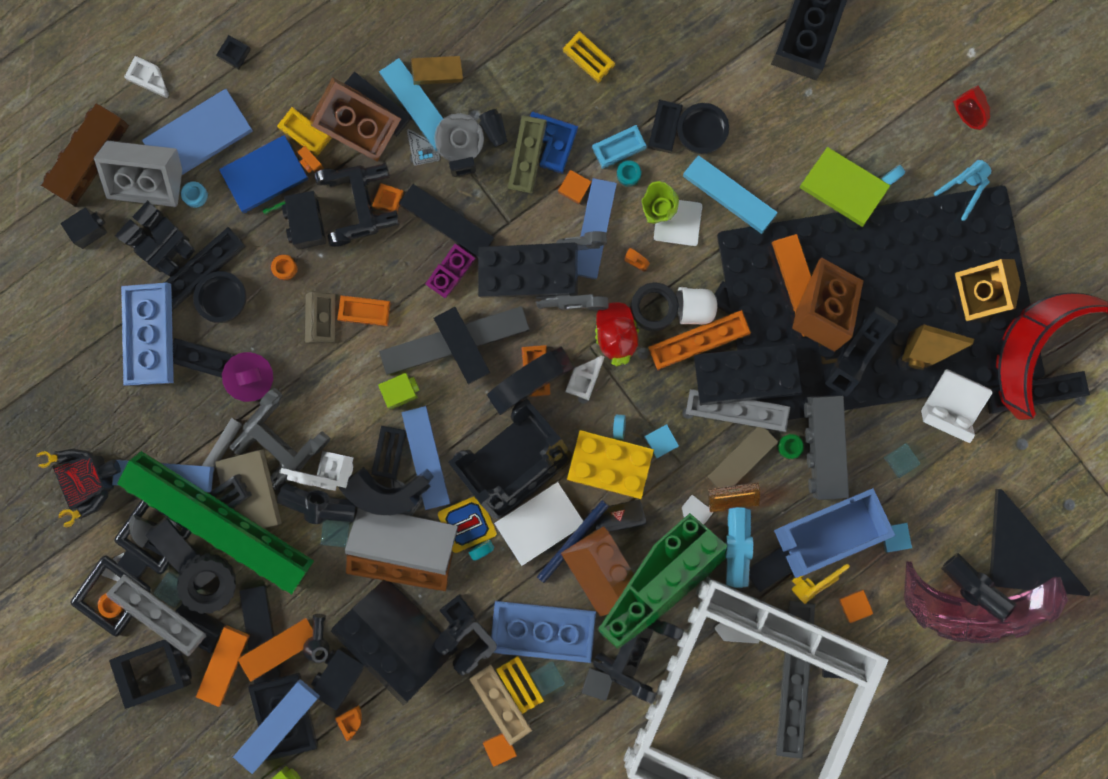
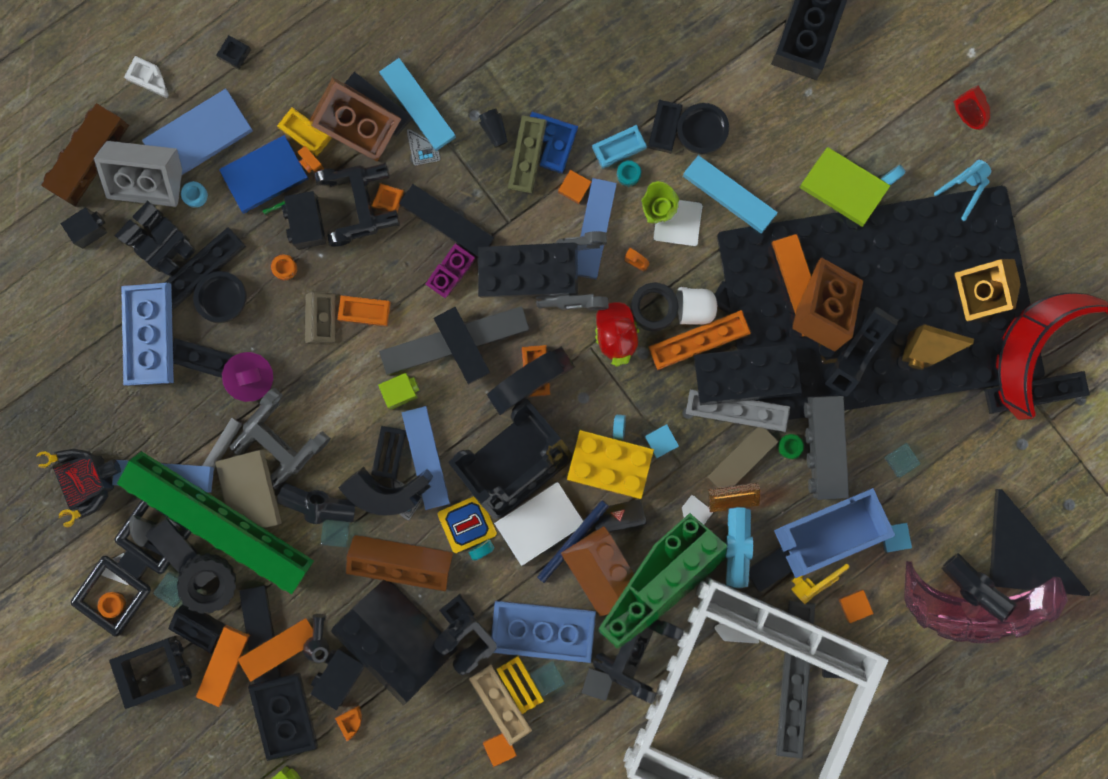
(156, 615): light grey tile -> none
(240, 488): black tile -> none
(276, 726): medium blue tile -> none
(332, 472): white bracket -> none
(402, 541): light grey tile -> none
(436, 70): pearl gold tile -> none
(458, 137): light grey tile -> none
(462, 167): black tile -> none
(583, 64): yellow tile -> none
(584, 378): white tile -> none
(955, 405): white bracket -> none

